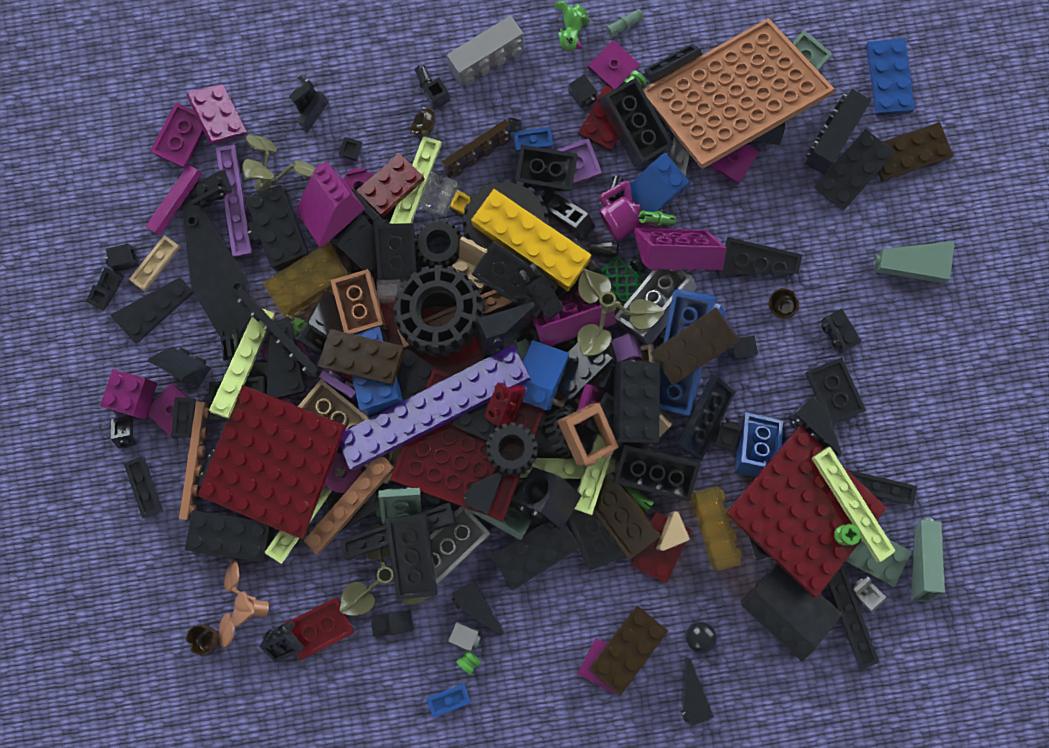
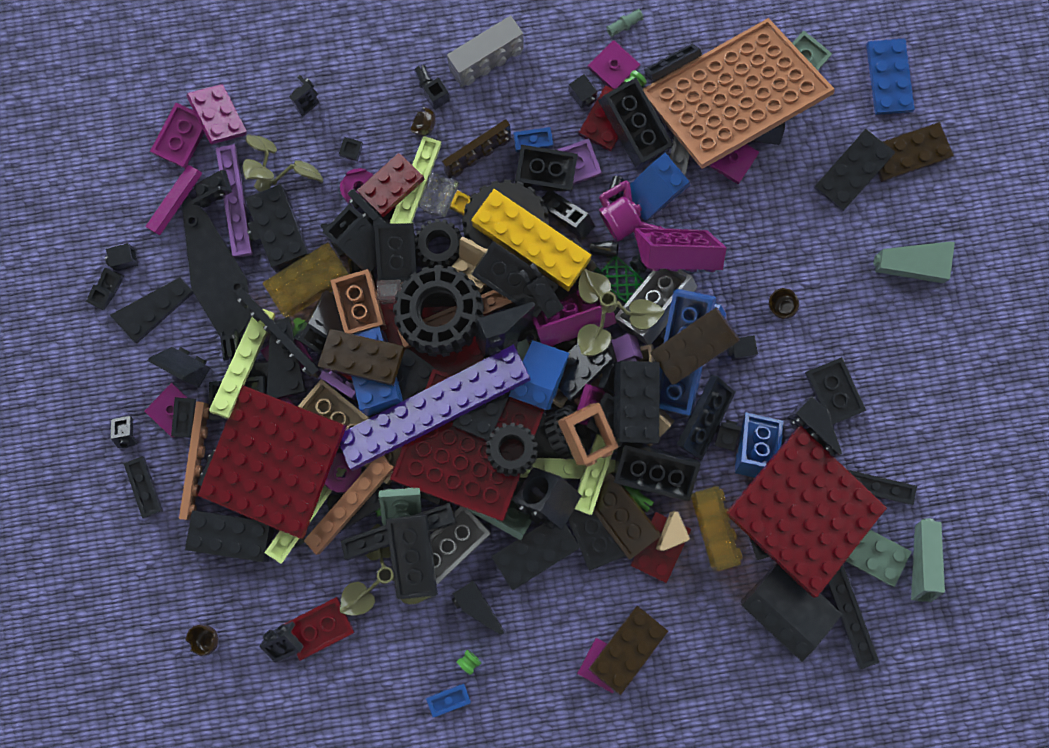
(128, 394): magenta brick -> none
(154, 263): tan tile -> none
(243, 608): nougat plant -> none
(312, 111): black tile -> none
(327, 204): magenta slope -> none
(391, 623): black slope -> none
(464, 636): light grey brick -> none
(483, 493): black slope -> none
(504, 404): dark red bracket -> none
(515, 124): black plate -> none
(574, 20): bright green animal -> none
(657, 218): bright green pin -> none
(694, 702): black slope -> none
(701, 637): black hair -> none
(753, 258): black wing -> none
(836, 131): black brick -> none
(840, 331): black bracket -> none
(842, 536): bright green wheel -> none
(853, 504): yellowish green plate -> none
(868, 594): light grey bracket -> none

